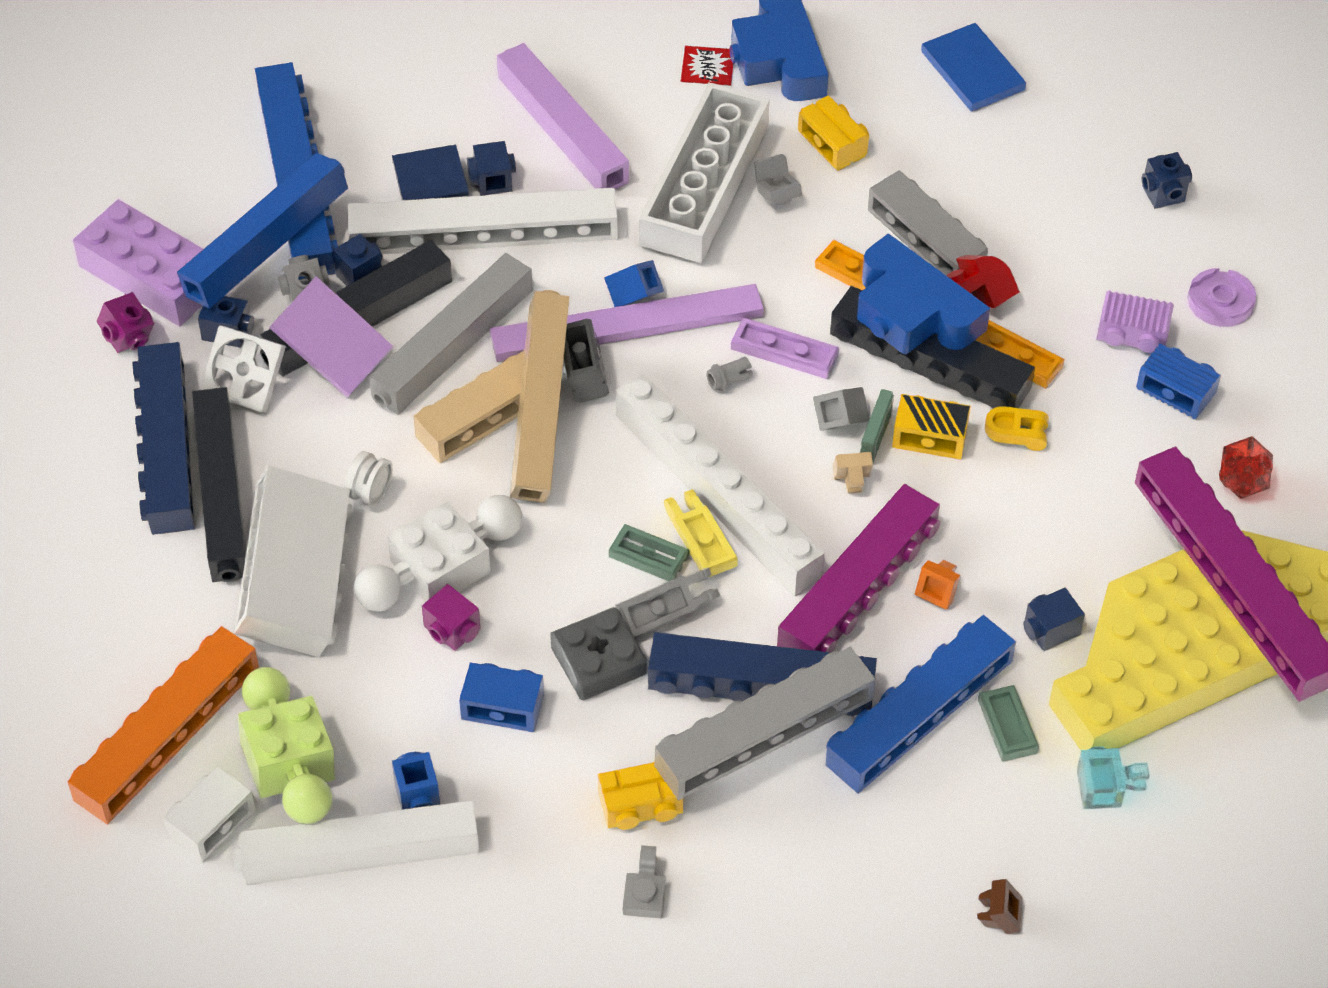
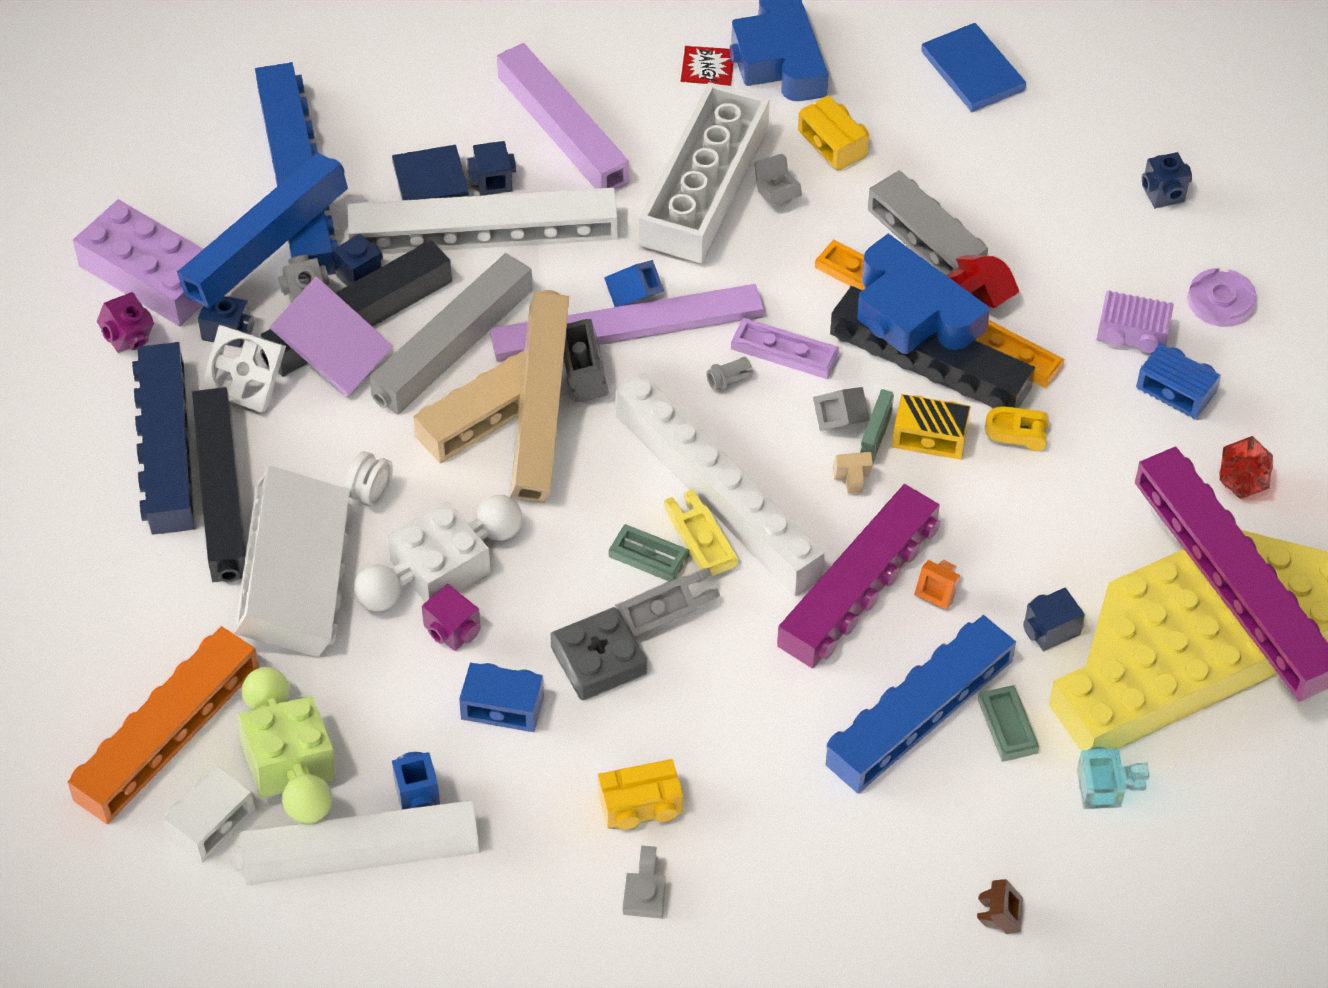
(726, 667): dark blue brick -> none
(763, 722): light grey brick -> none

